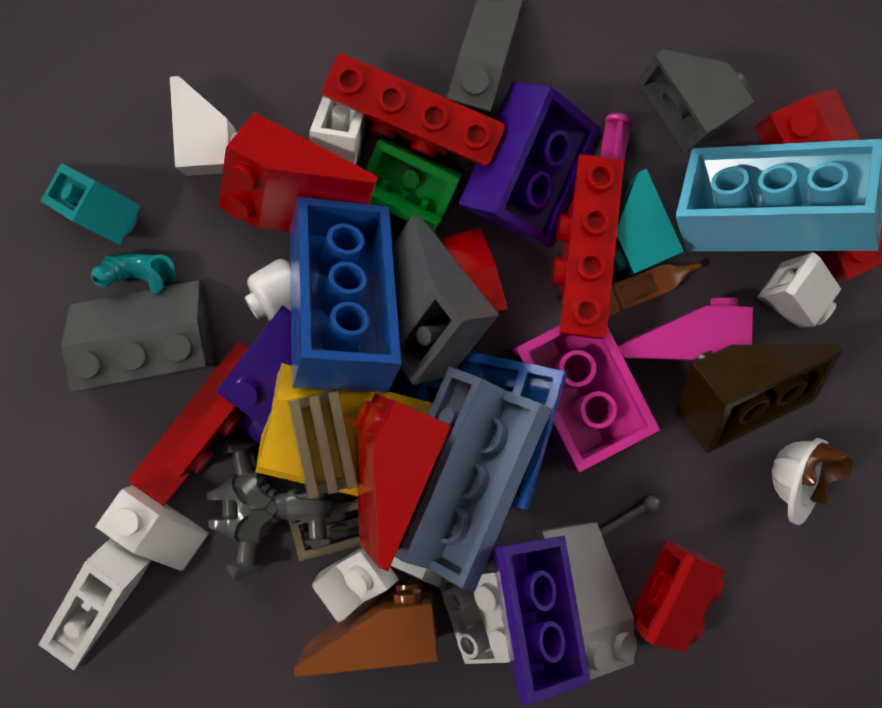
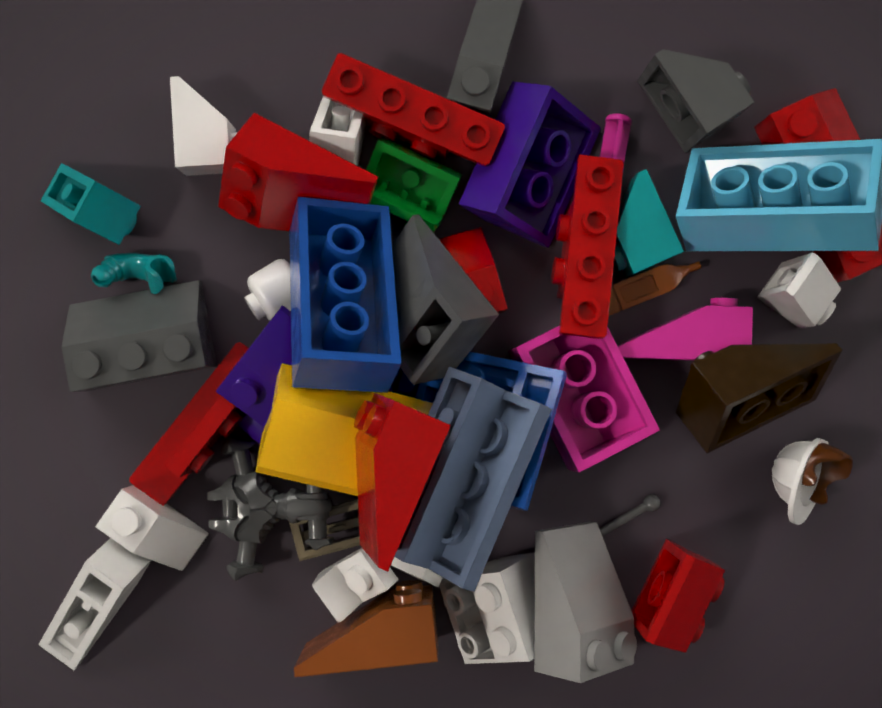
(331, 484): dark tan tile -> none
(540, 618): dark purple slope -> none

